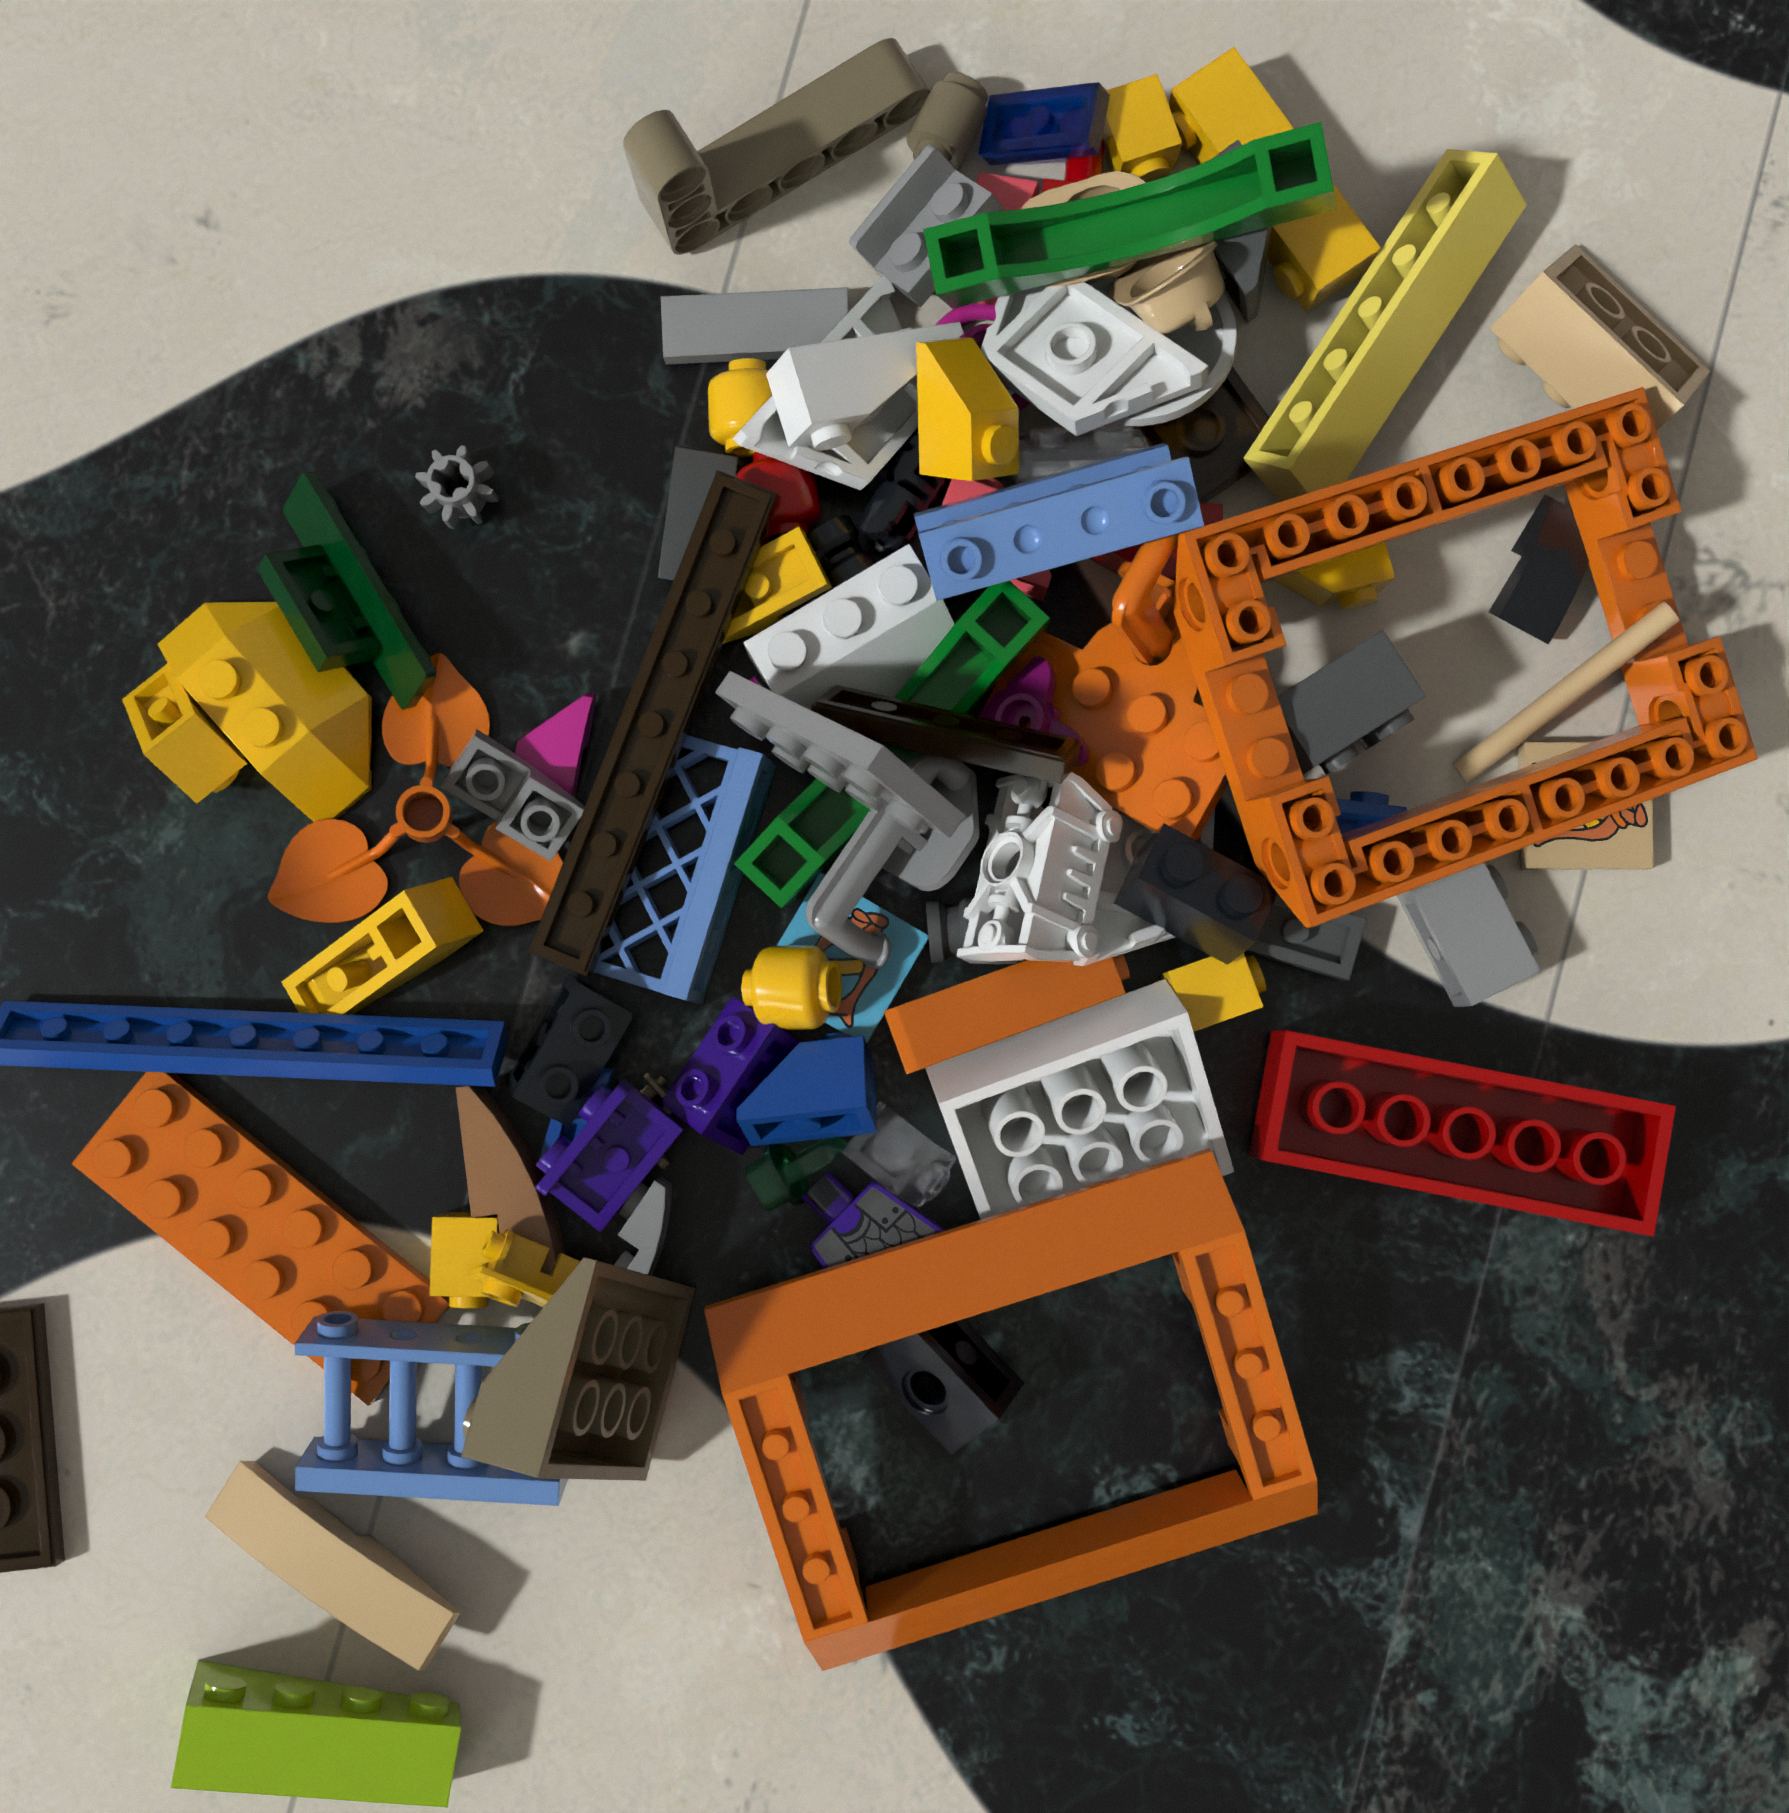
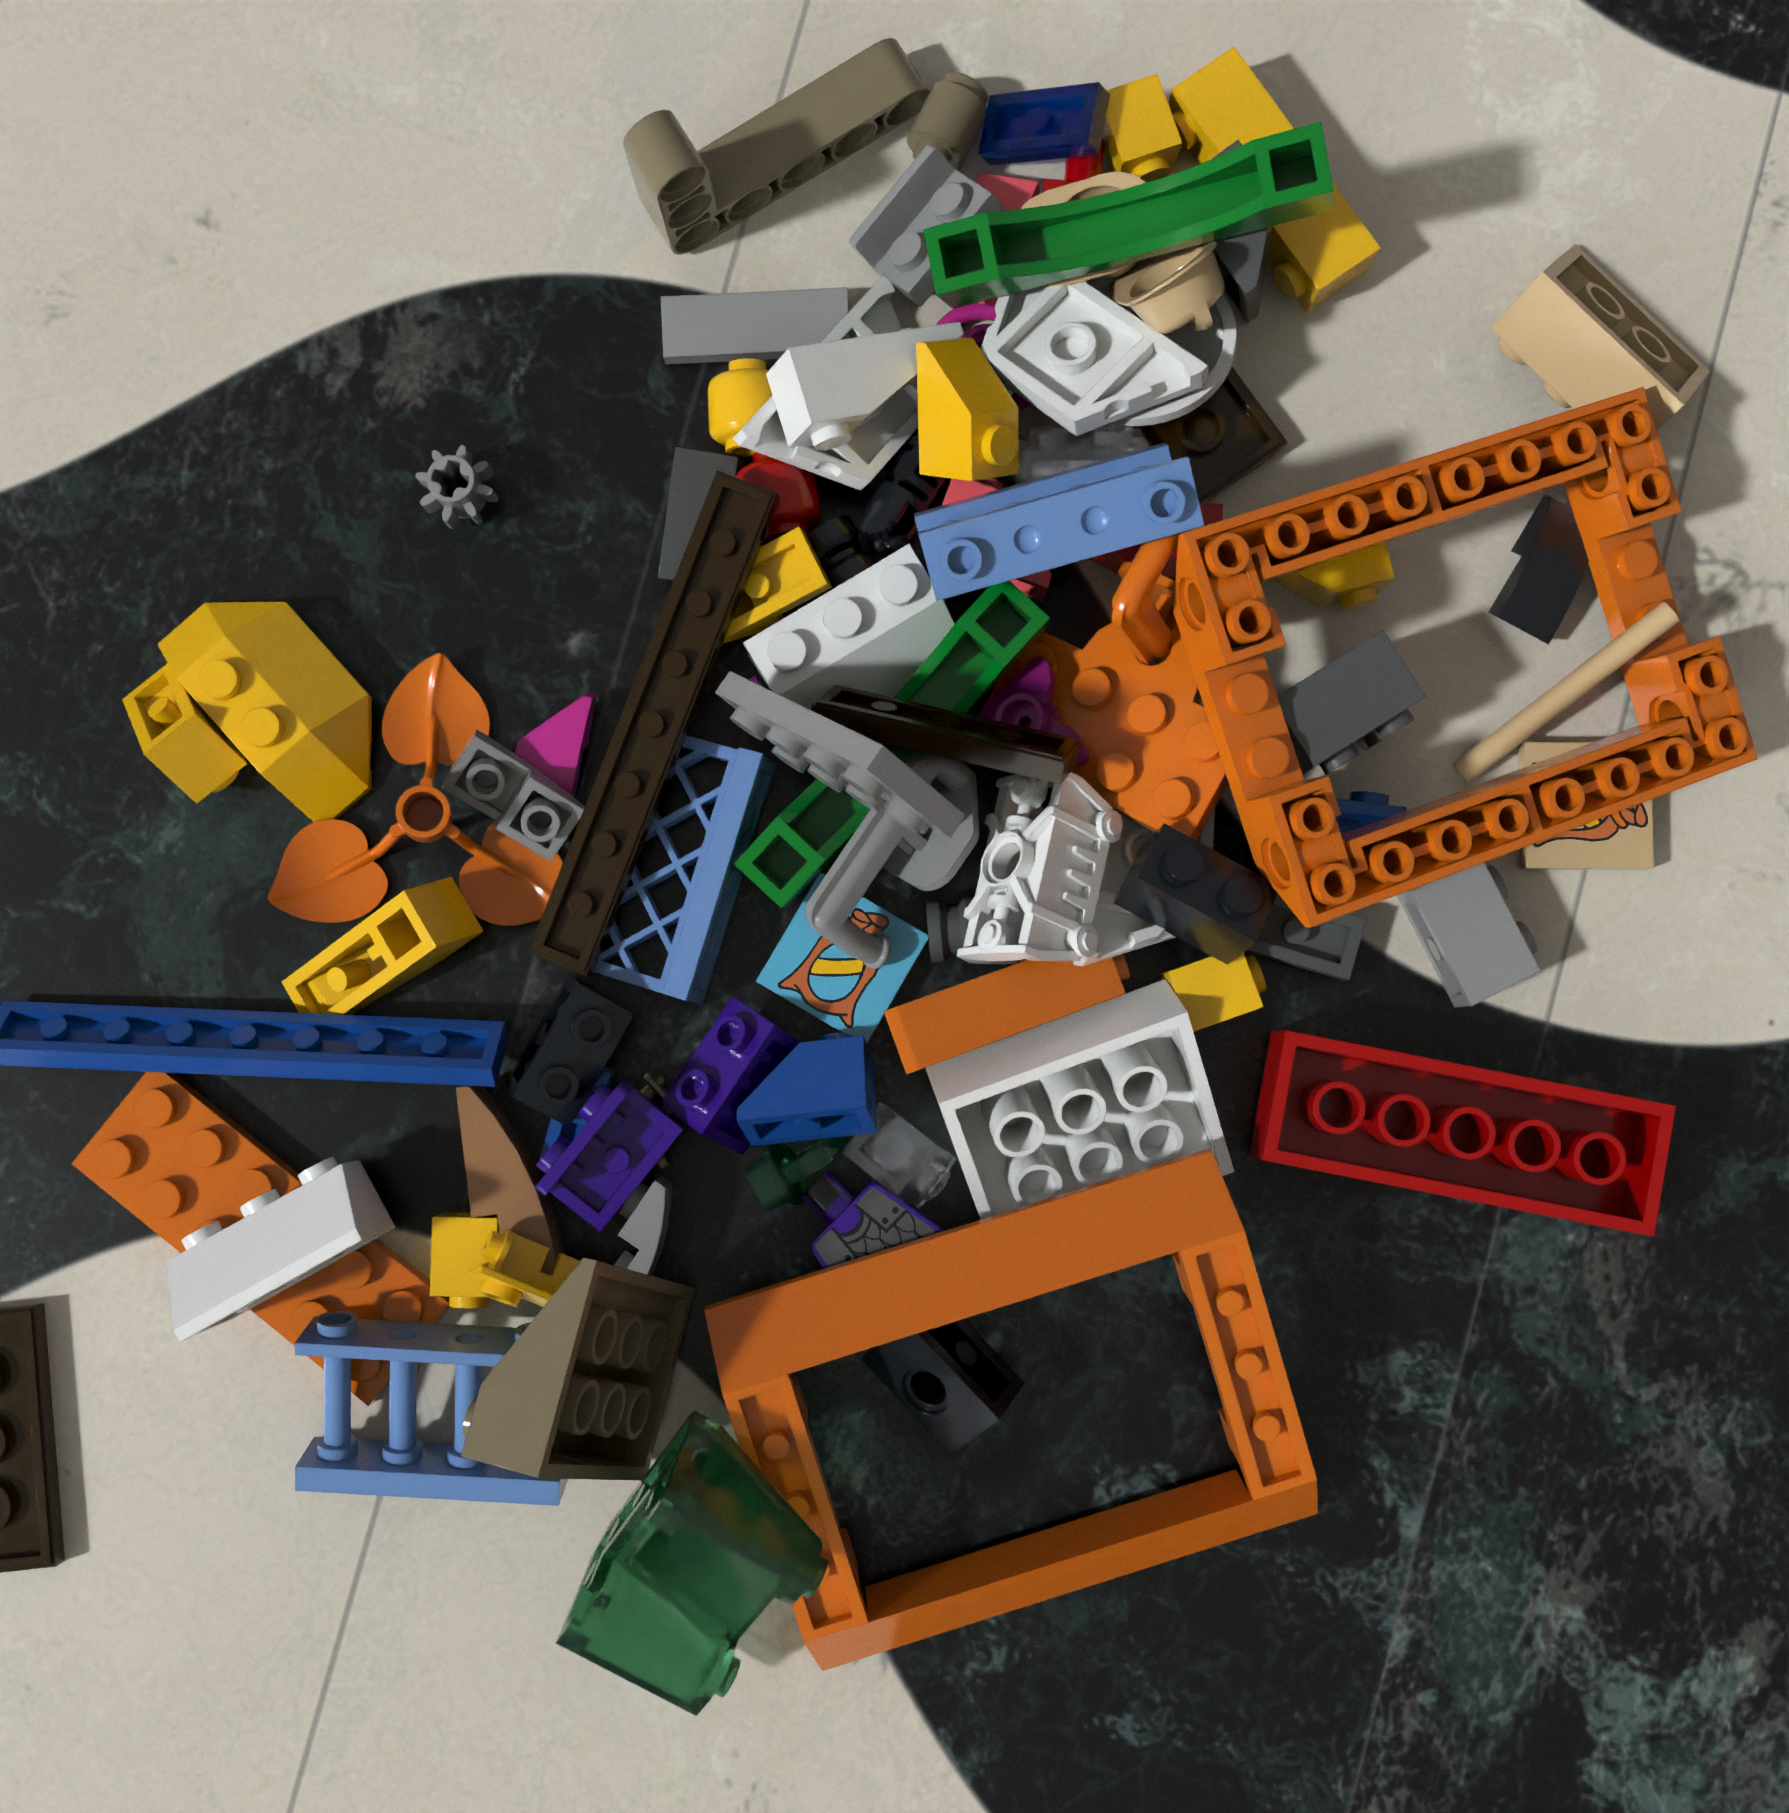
(273, 1245): none -> white slope
(314, 1739): lime wedge -> none
(332, 1566): tan slope -> none
(339, 599): dark green bracket -> none
(691, 1569): none -> clear green windscreen
(792, 987): yellow head -> none
(1388, 325): light yellow brick -> none

